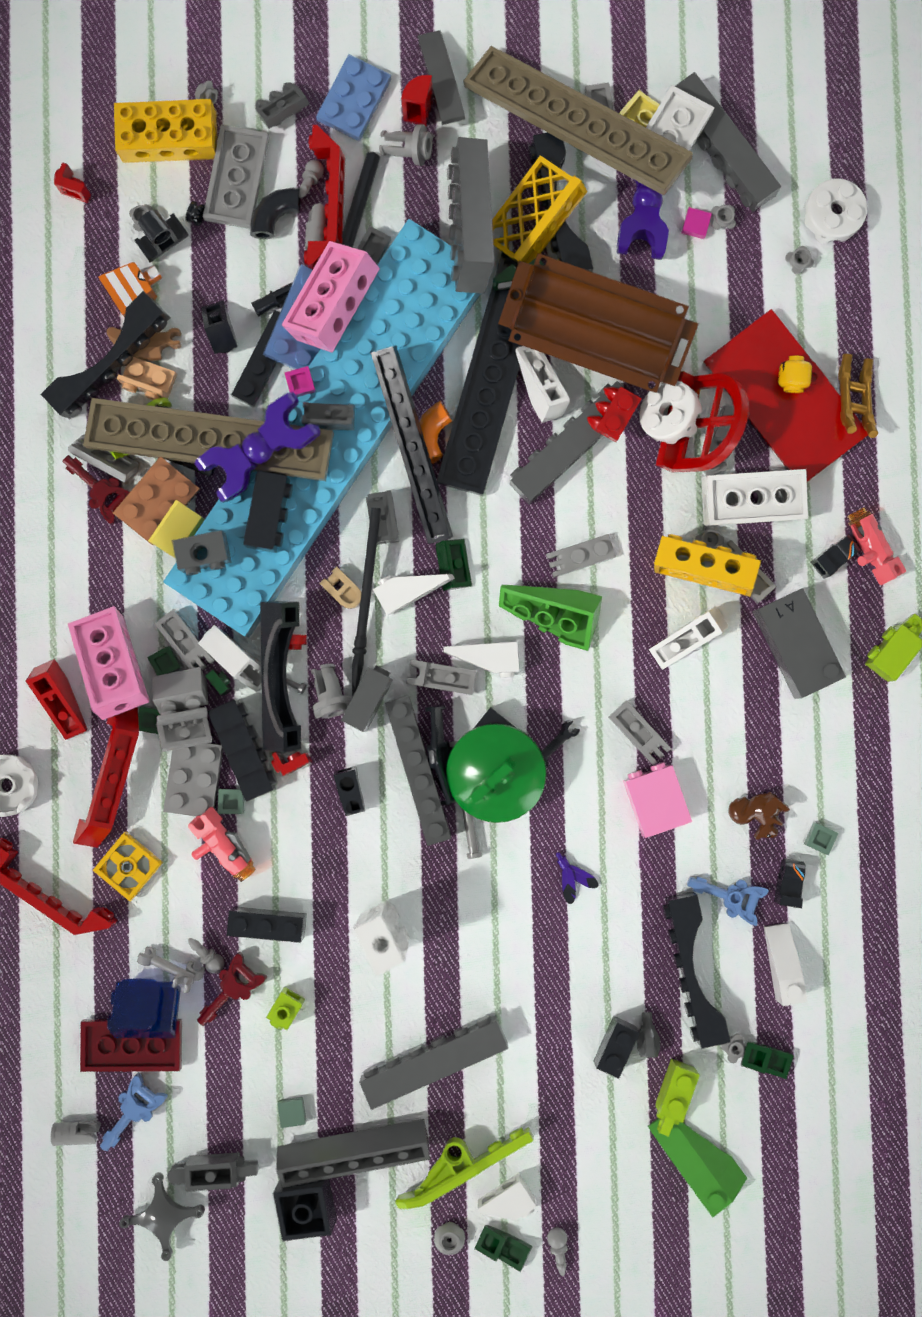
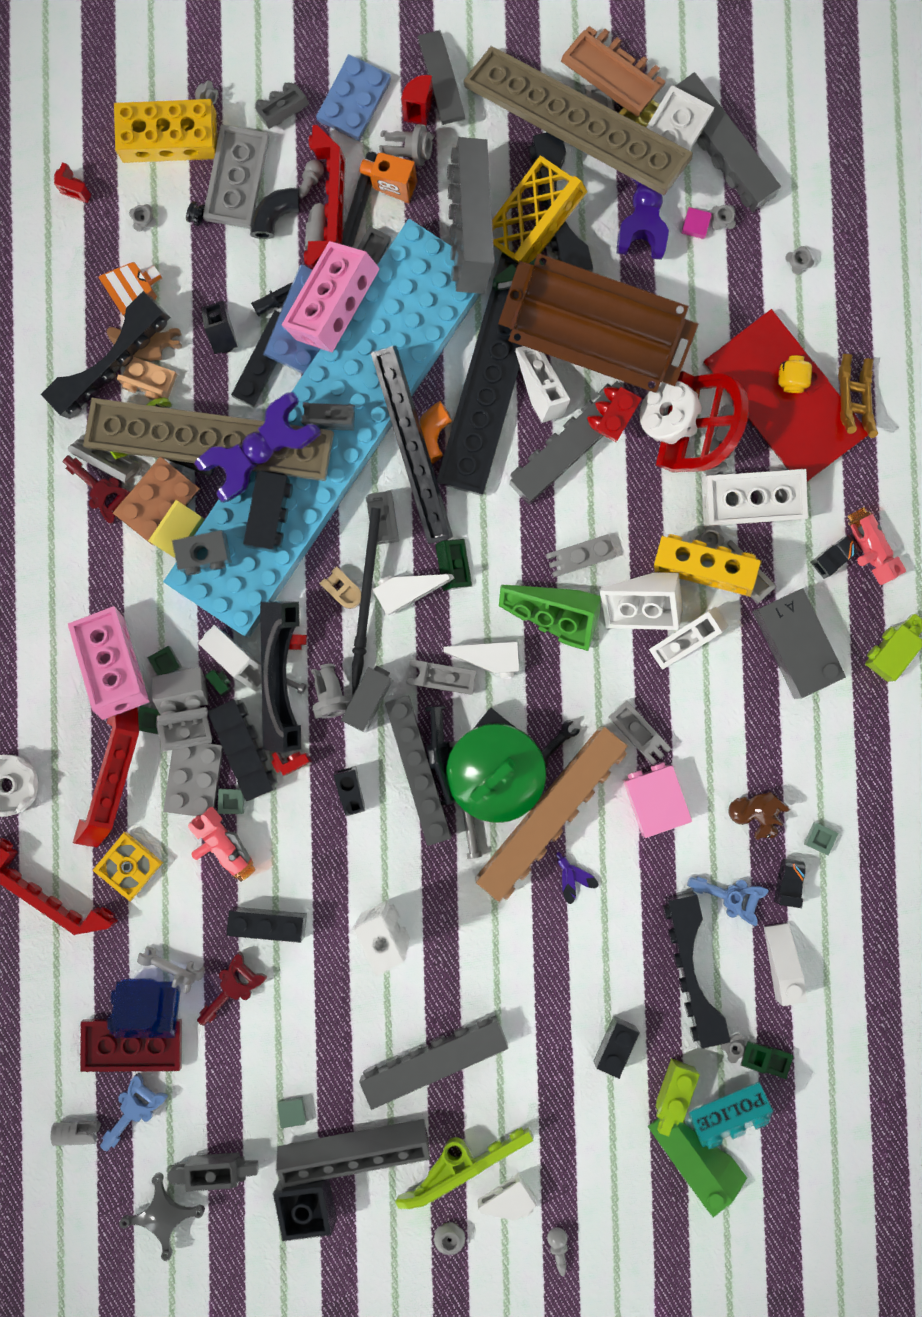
(57, 698): red slope -> none
(159, 234): black pin -> none
(183, 640): light grey hinge -> none
(213, 962): light grey bar -> none
(285, 1009): lime brick -> none
(300, 381): dark pink tile -> none
(391, 175): none -> orange torso
(503, 1246): dark green slope -> none
(550, 813): none -> medium nougat brick
(613, 70): none -> nougat hinge
(644, 602): none -> white slope
(648, 1040): dark grey piece -> none
(731, 1116): none -> teal brick
(827, 224): white plate -> none

